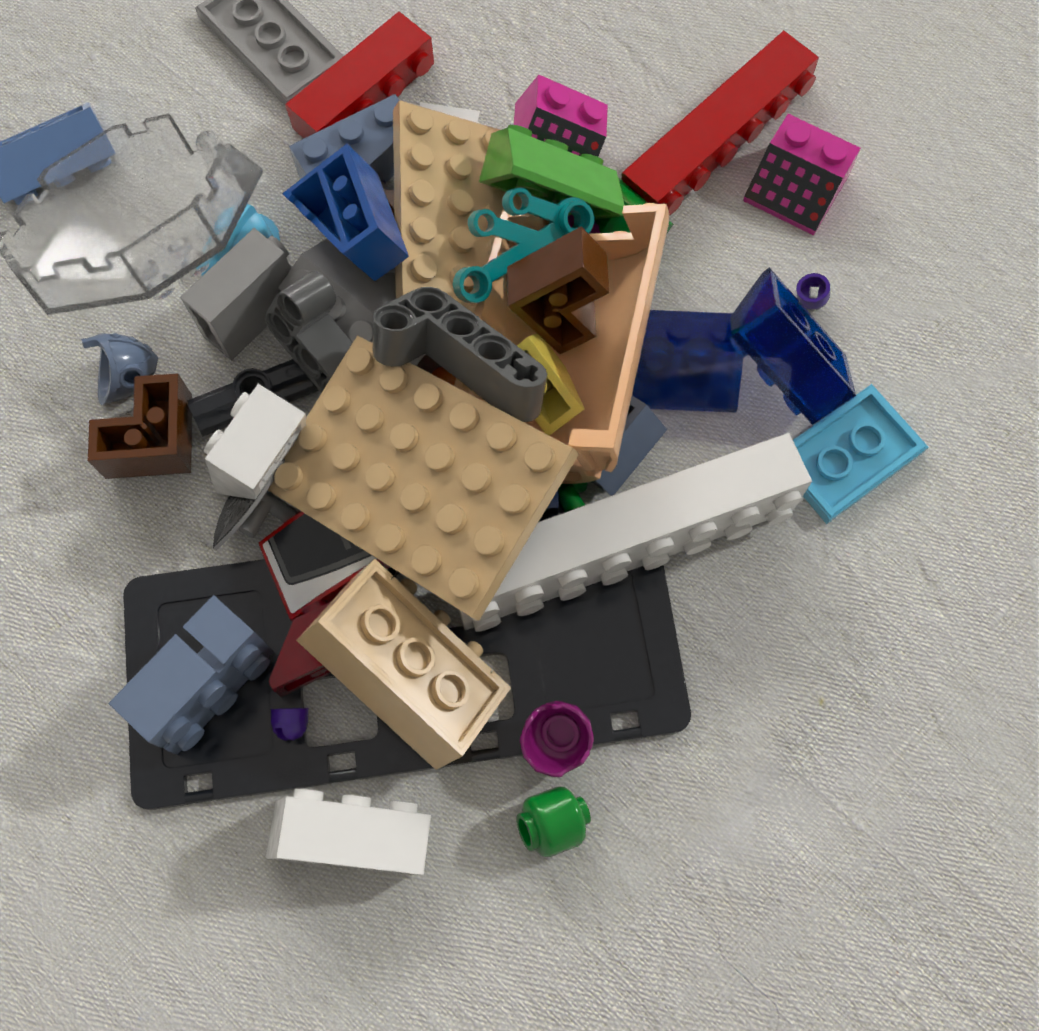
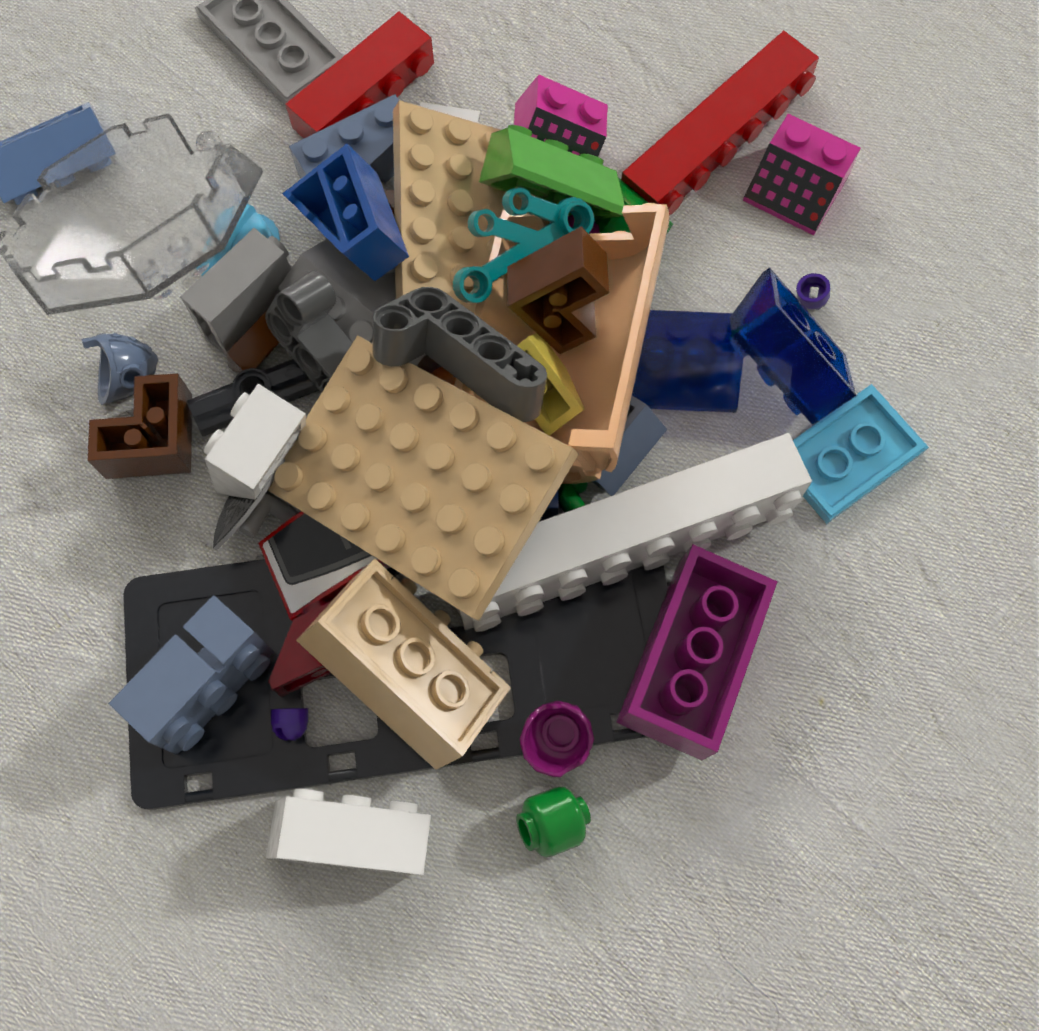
(252, 347): none -> reddish brown slope
(697, 653): none -> magenta brick

